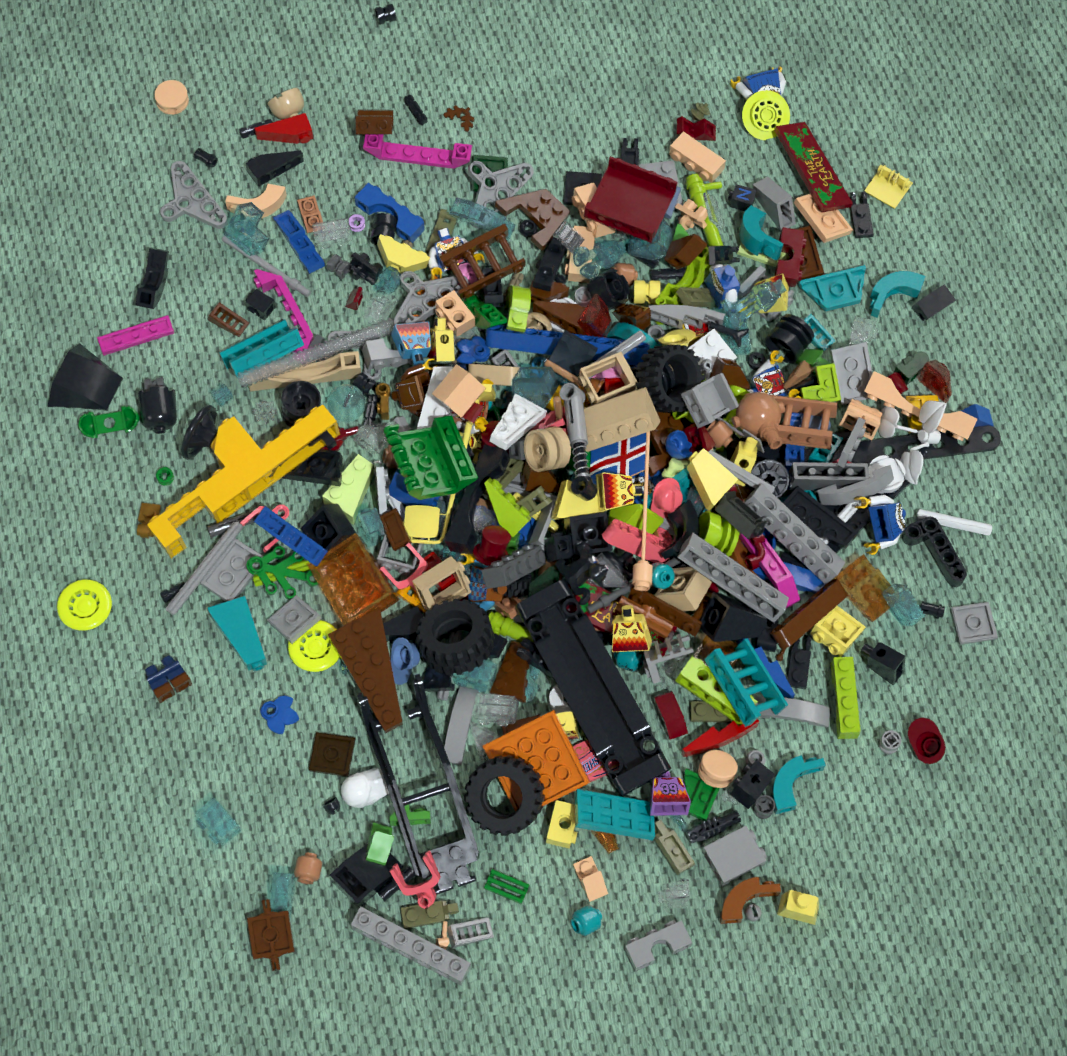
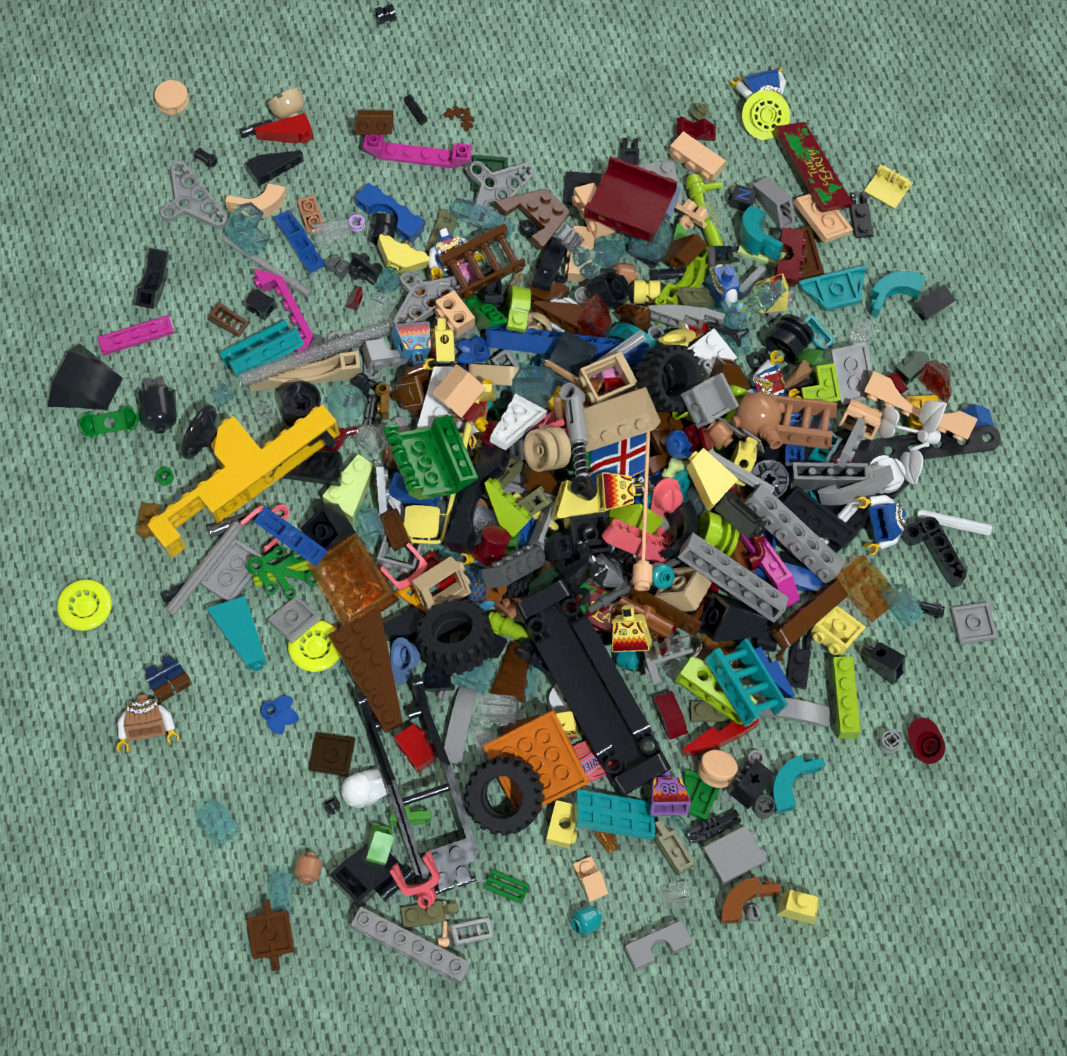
(143, 721): none -> torso
(414, 745): none -> red piece

